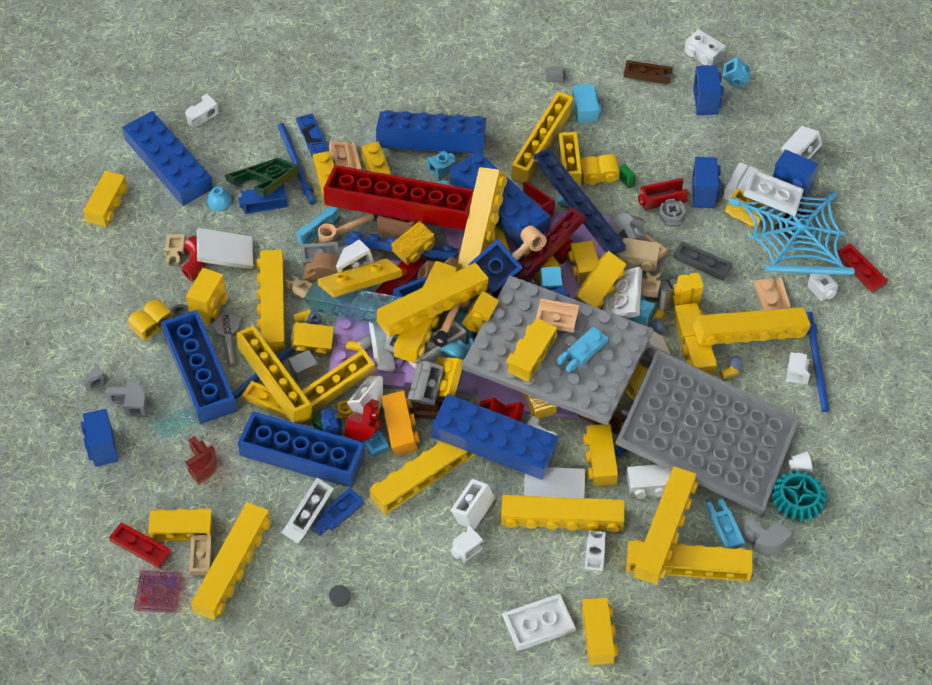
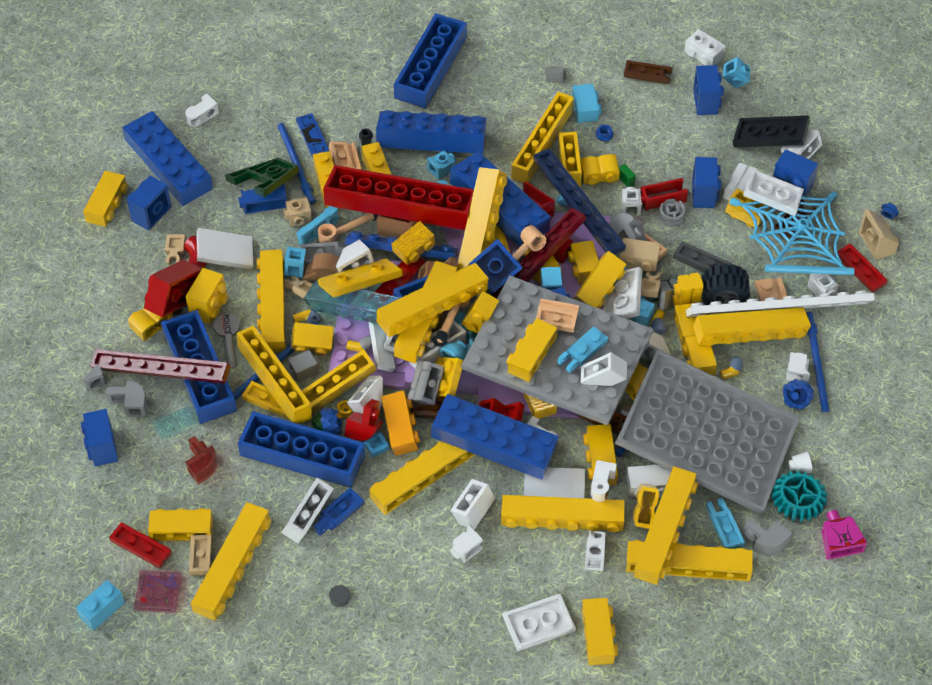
(100, 605): none -> medium azure brick
(149, 202): none -> blue brick
(161, 366): none -> plate
(169, 288): none -> red brick
(219, 199): medium azure brick -> none
(294, 262): none -> medium azure brick
(297, 212): none -> tan brick
(366, 136): none -> black pin
(430, 60): none -> blue brick
(600, 486): none -> white leg
(604, 129): none -> blue plate
(604, 371): none -> white slope
(631, 198): none -> white window
(647, 499): none -> yellow brick
(725, 284): none -> black wheel
(771, 131): none -> black plate
(771, 303): none -> white plate
(797, 394): none -> blue piece
(841, 536): none -> dark pink torso
(877, 235): none -> tan slope
(889, 211): none -> blue plate

